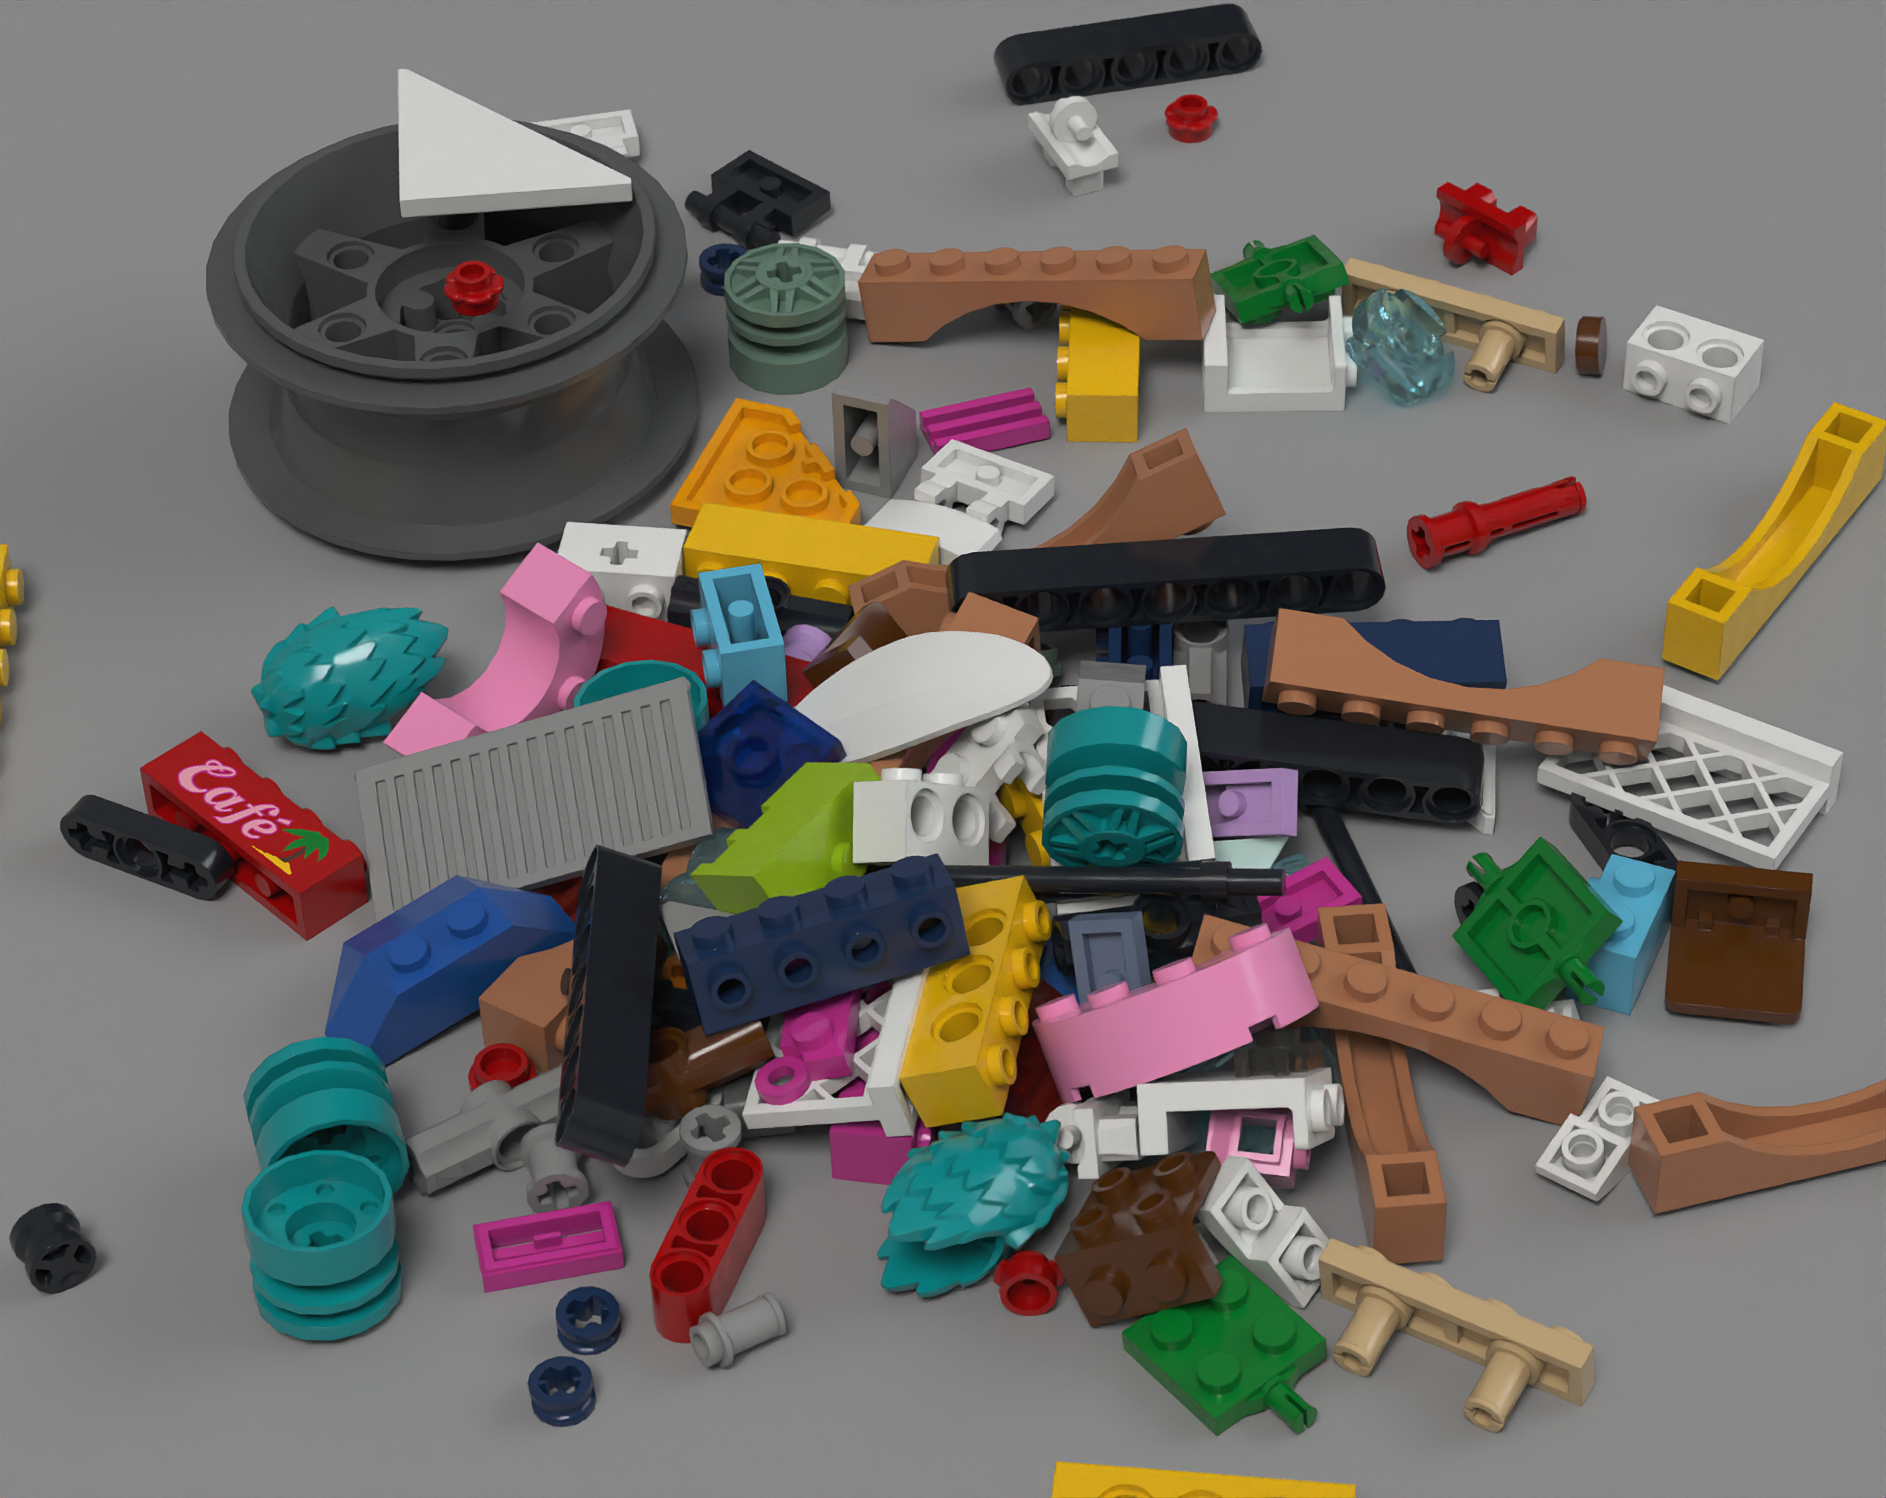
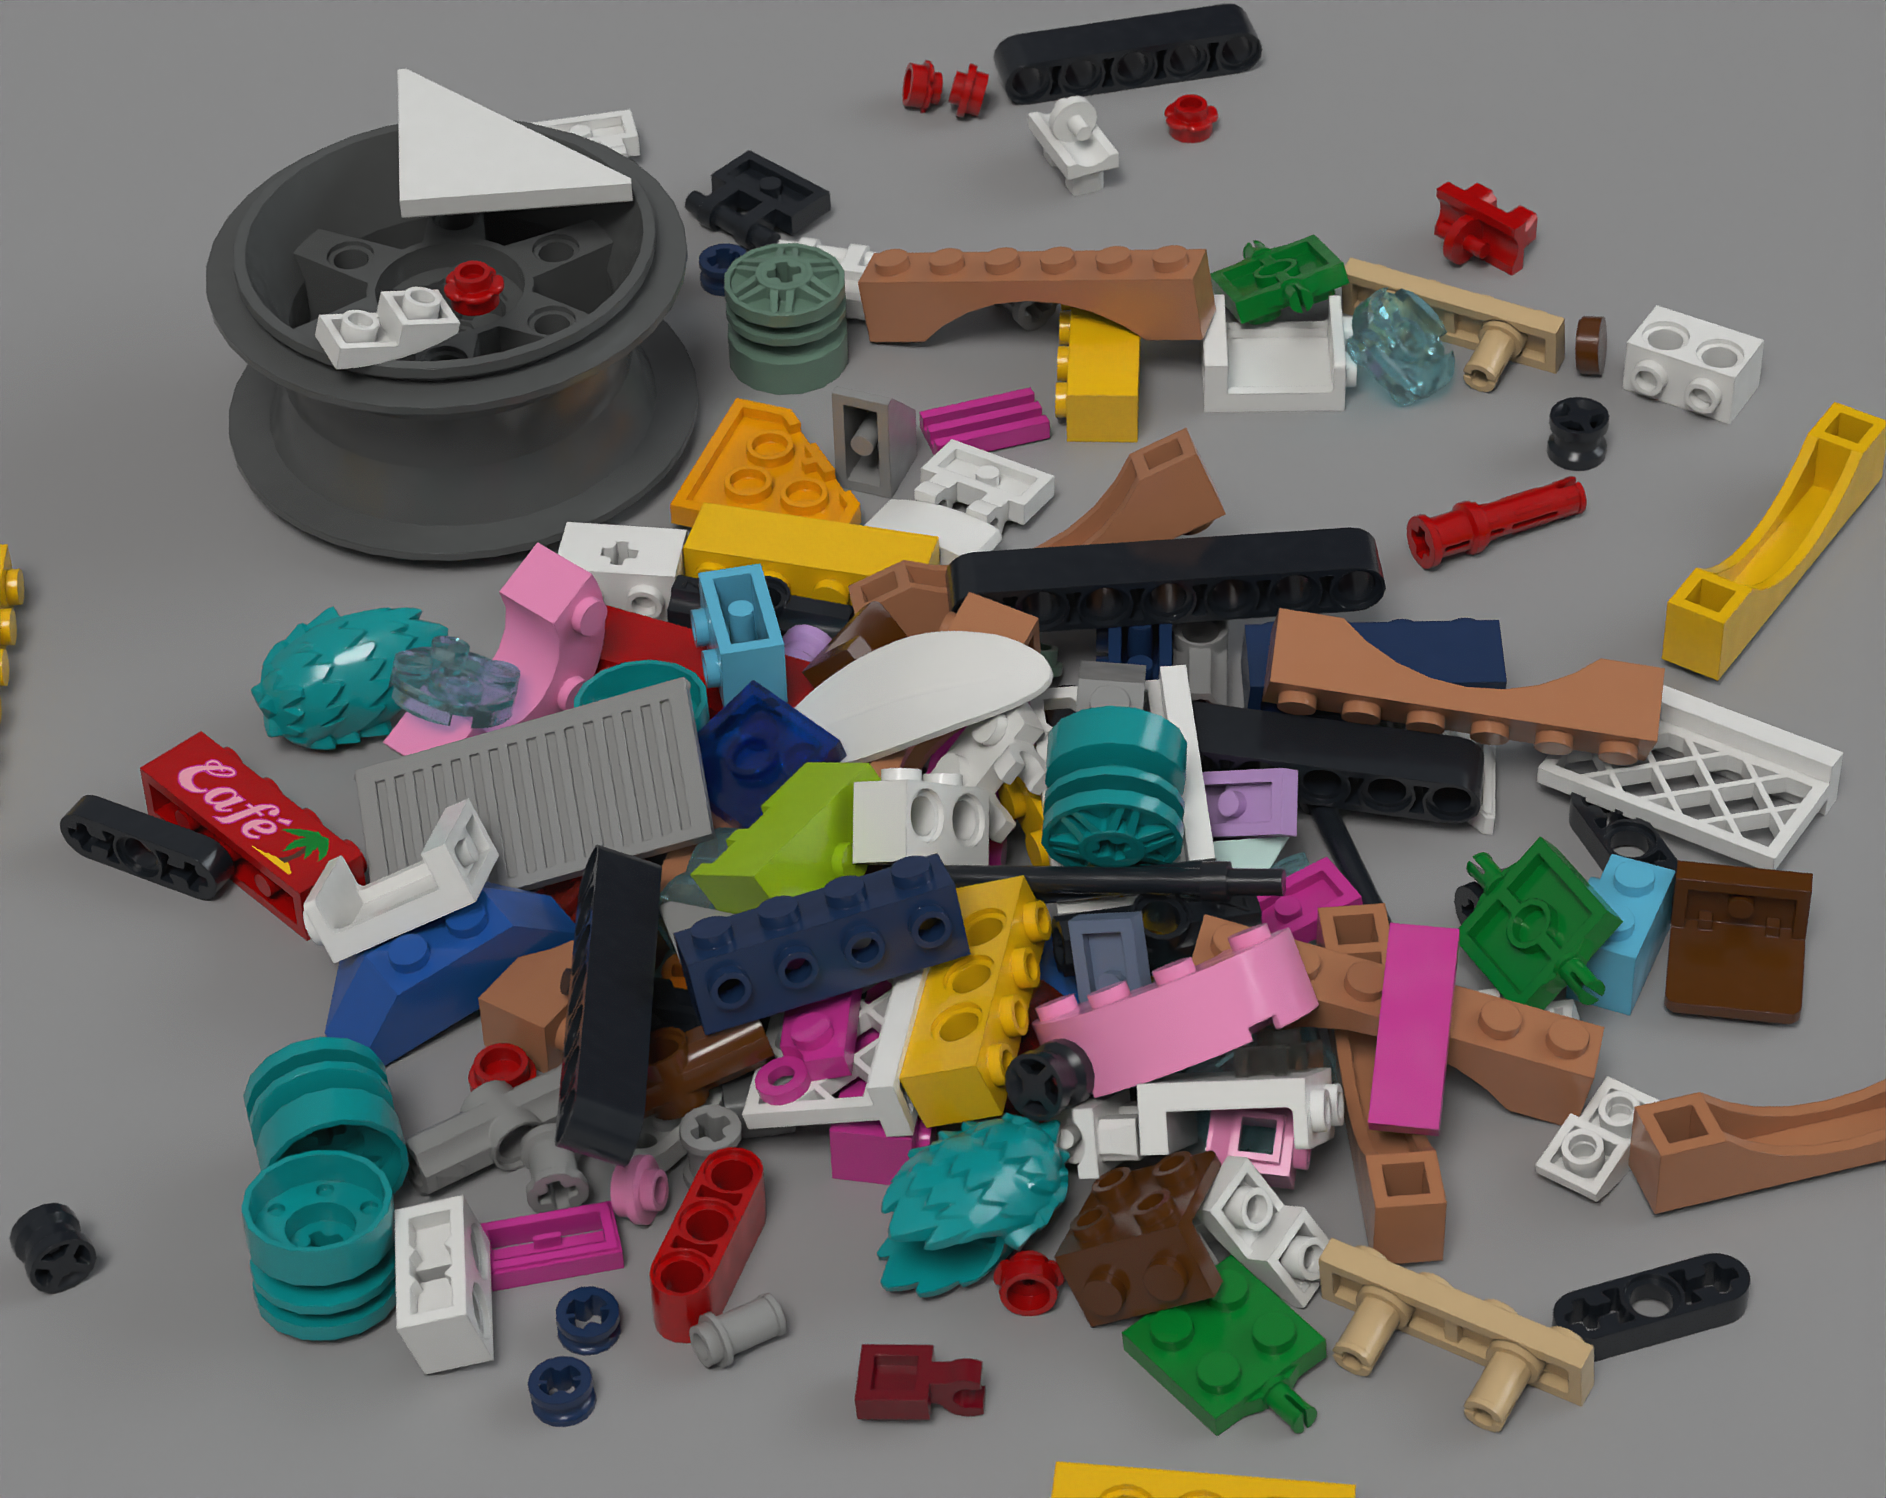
(401, 327): none -> white slope
(443, 1285): none -> white brick
(449, 877): none -> white panel
(453, 681): none -> clear light blue plate
(639, 1190): none -> bright pink plate
(906, 1380): none -> dark red plate
(921, 86): none -> red plate
(968, 91): none -> red plate
(1031, 1076): none -> black wheel
(1414, 1029): none -> dark pink tile
(1578, 433): none -> black wheel
(1670, 1284): none -> black beam

